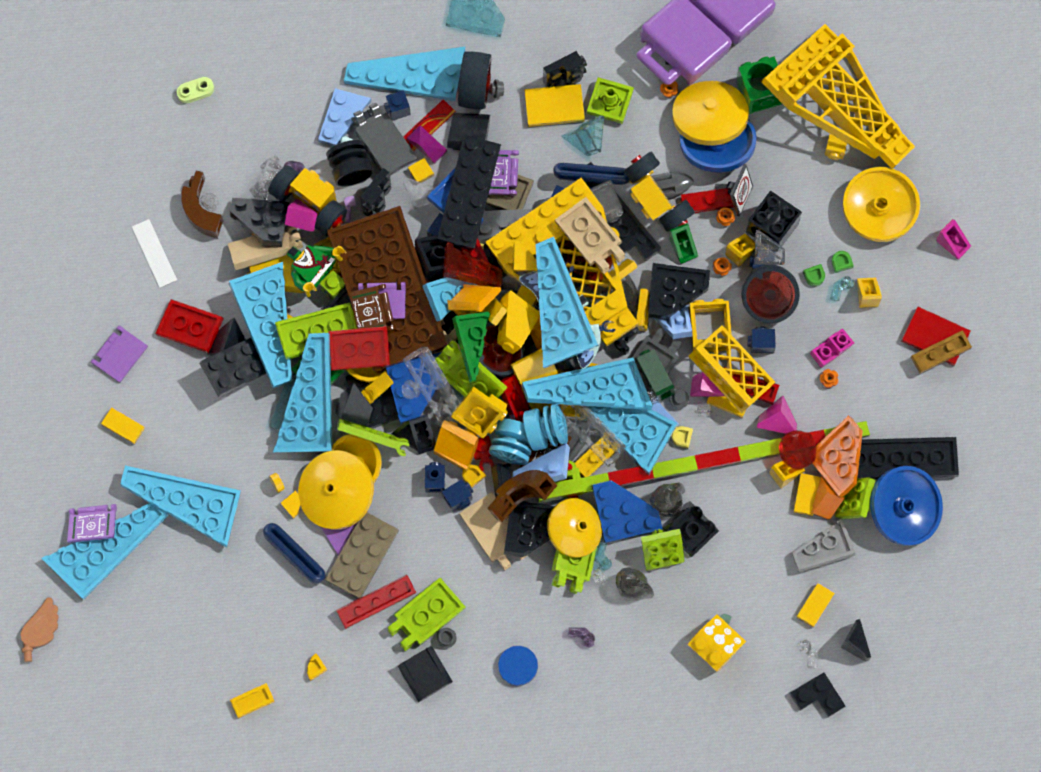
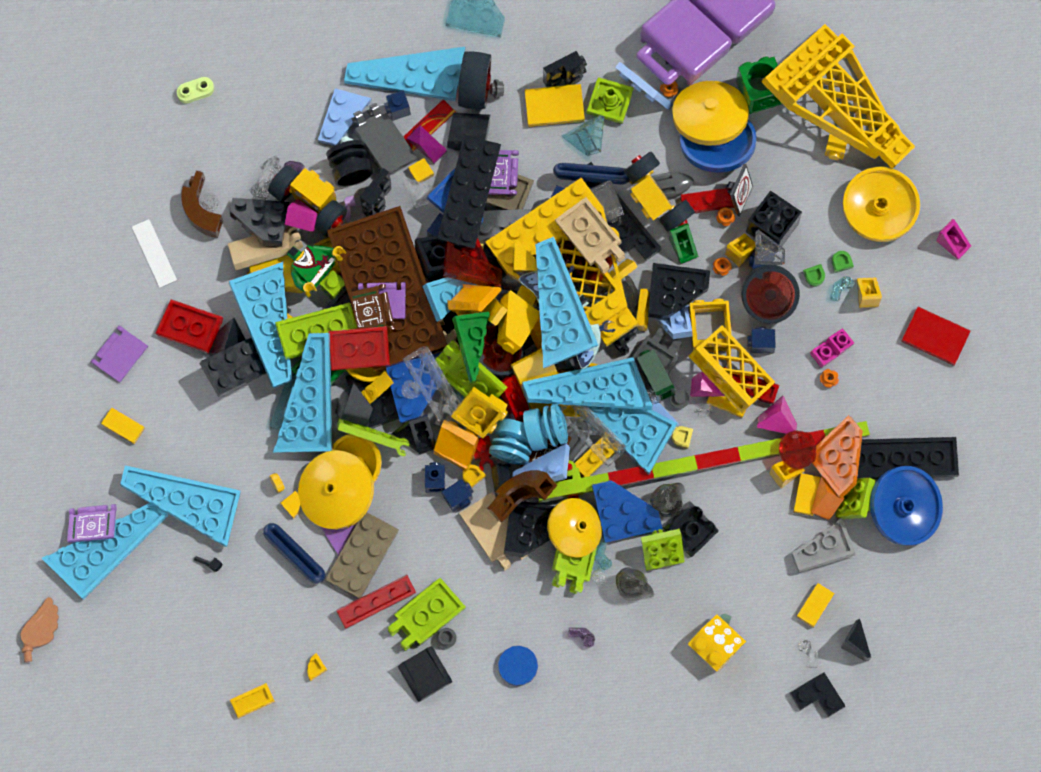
(214, 565): none -> black hand
(639, 84): none -> light blue wing
(941, 352): pearl gold tile -> none

